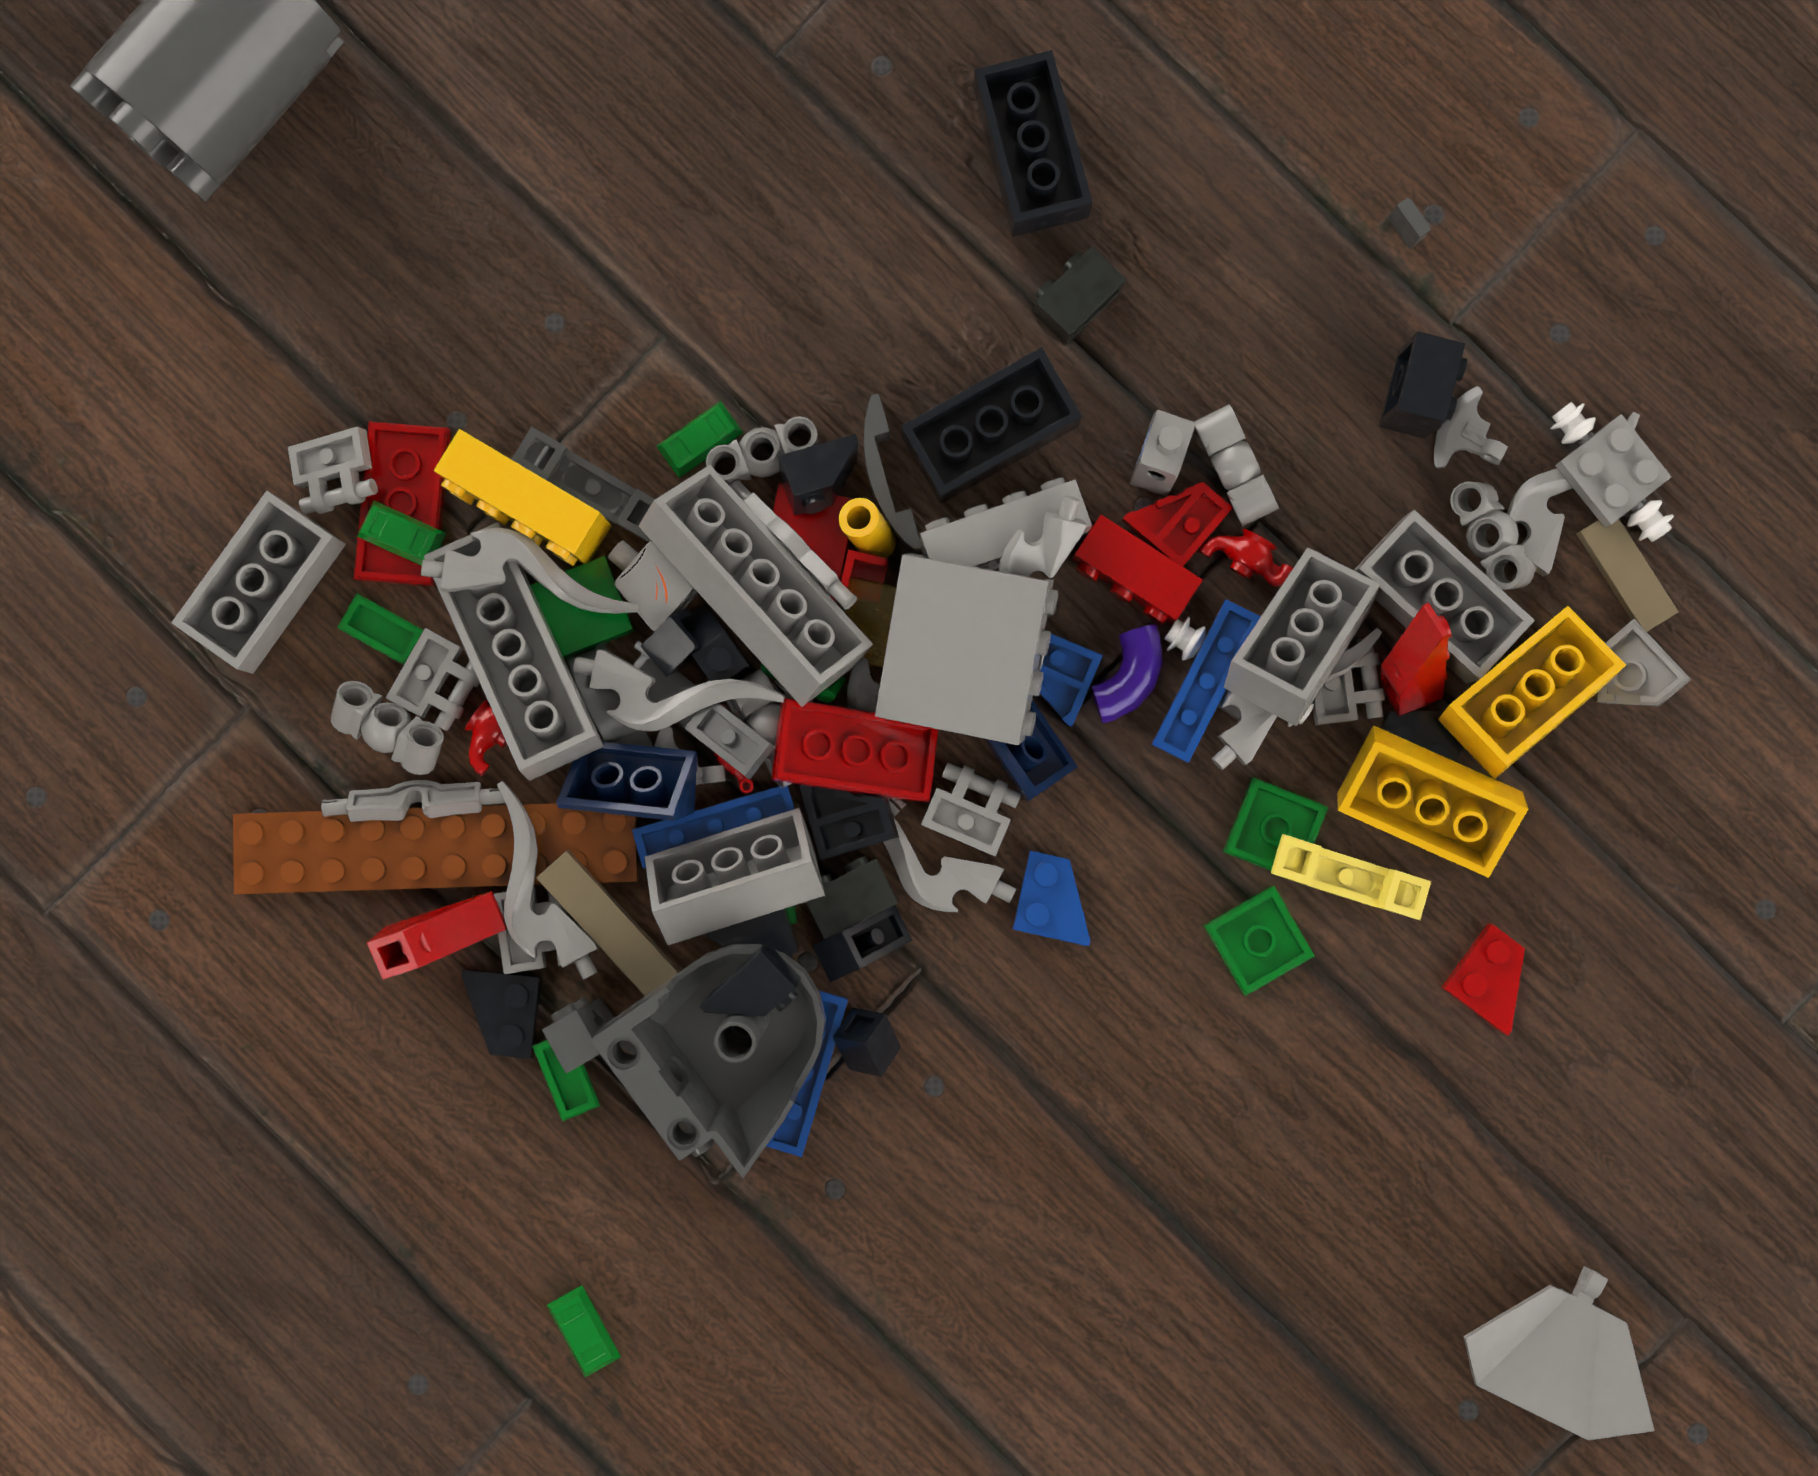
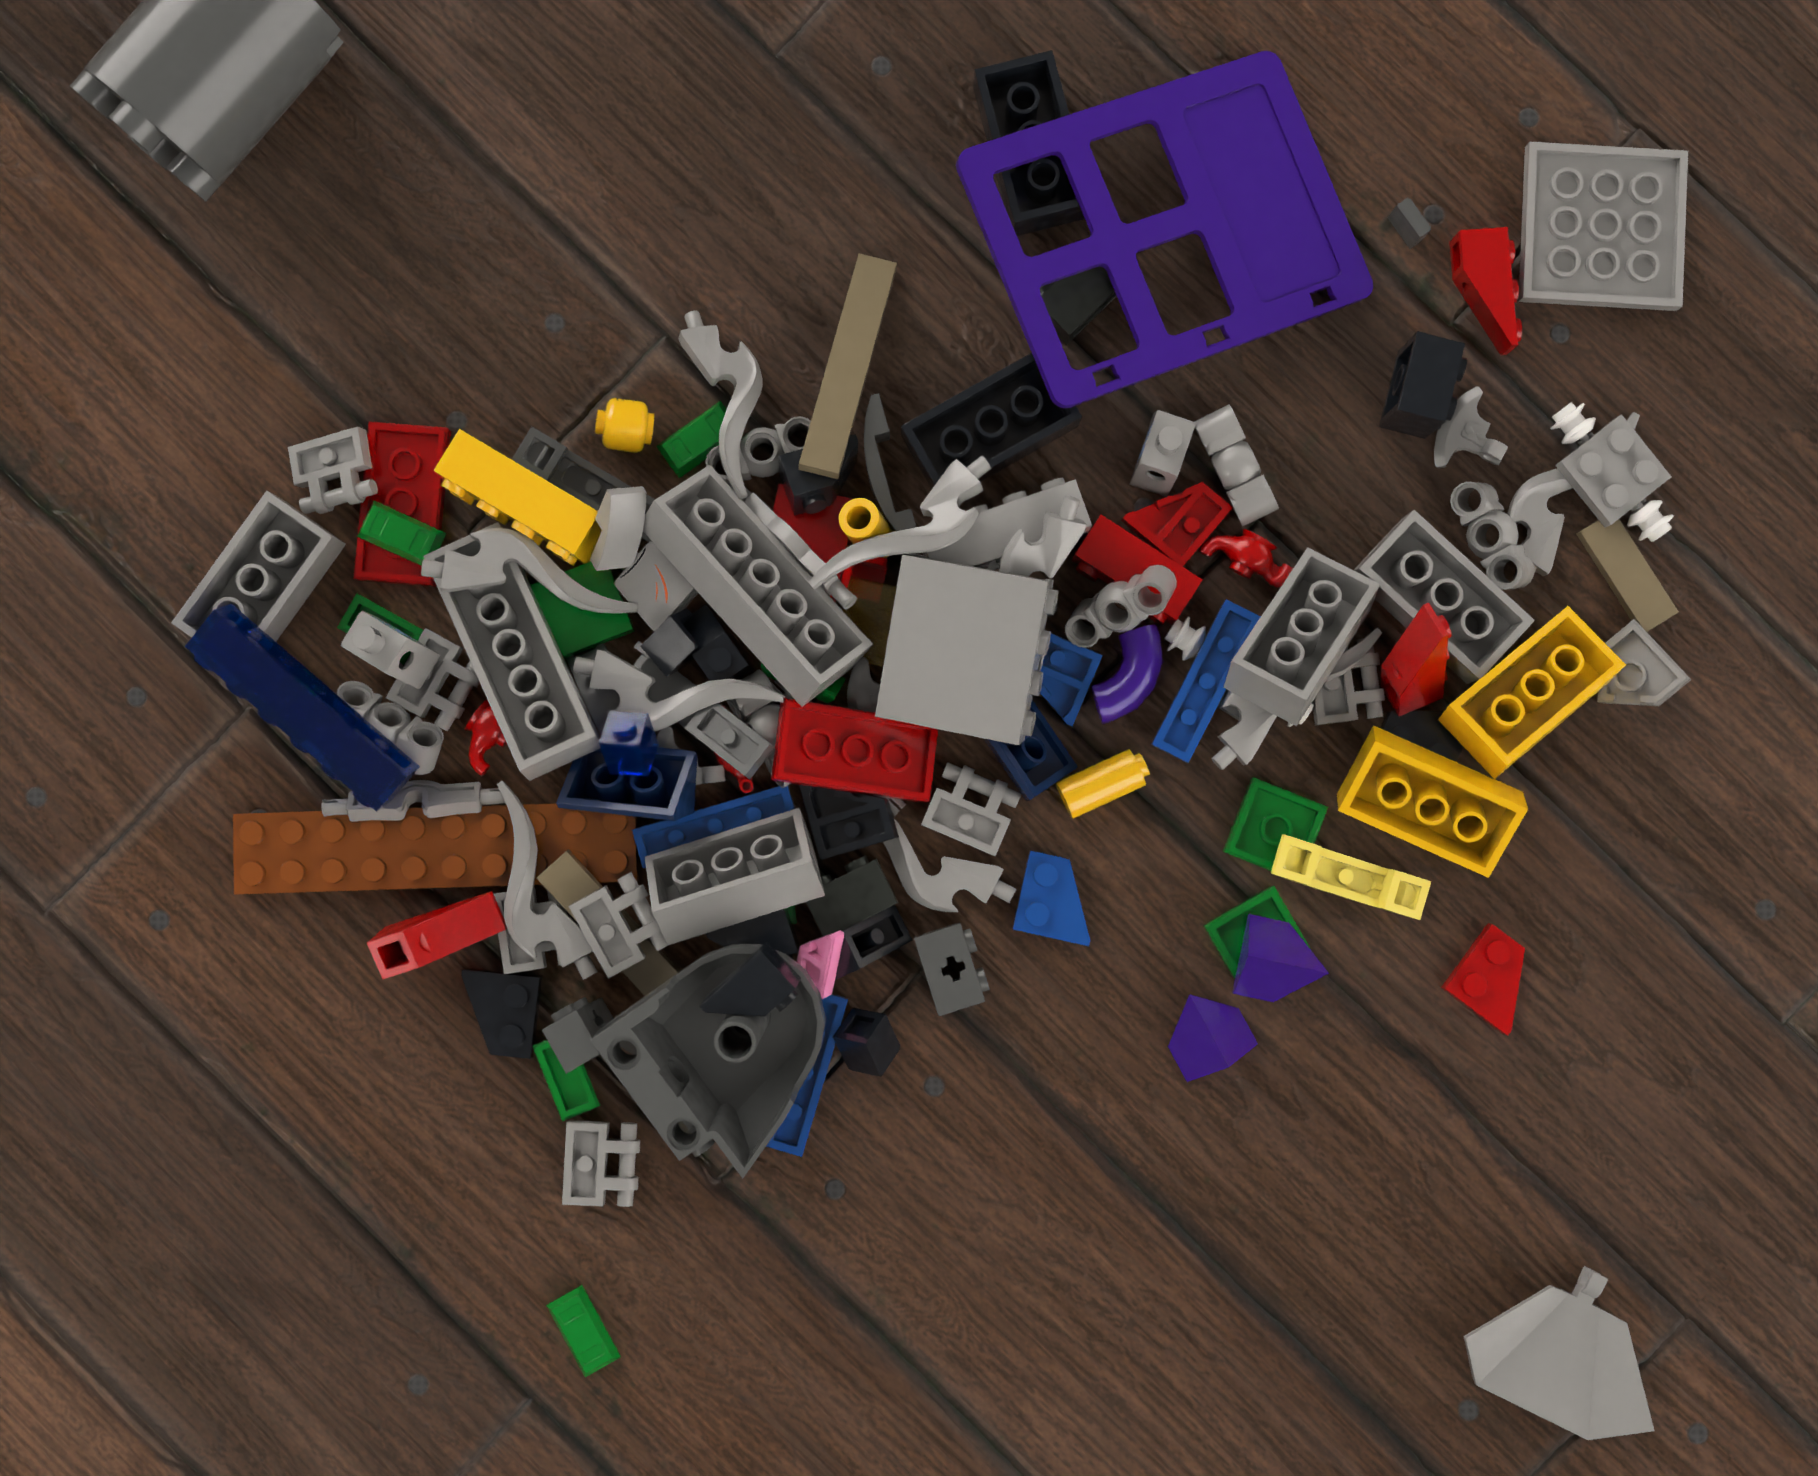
(301, 706): none -> clear blue brick
(385, 645): none -> light grey torso
(586, 1163): none -> light grey plate
(608, 930): none -> light grey plate
(622, 524): none -> light grey slope
(625, 425): none -> yellow head
(628, 743): none -> clear blue brick
(742, 371): none -> light grey piece
(821, 960): none -> bright pink tile
(847, 366): none -> dark tan tile
(946, 527): none -> light grey piece
(949, 993): none -> dark grey brick
(1102, 783): none -> yellow brick
(1132, 595): none -> light grey piece
(1209, 1038): none -> dark purple slope
(1248, 192): none -> dark purple door
(1274, 961): none -> dark purple slope
(1484, 278): none -> red slope
(1603, 226): none -> light grey plate

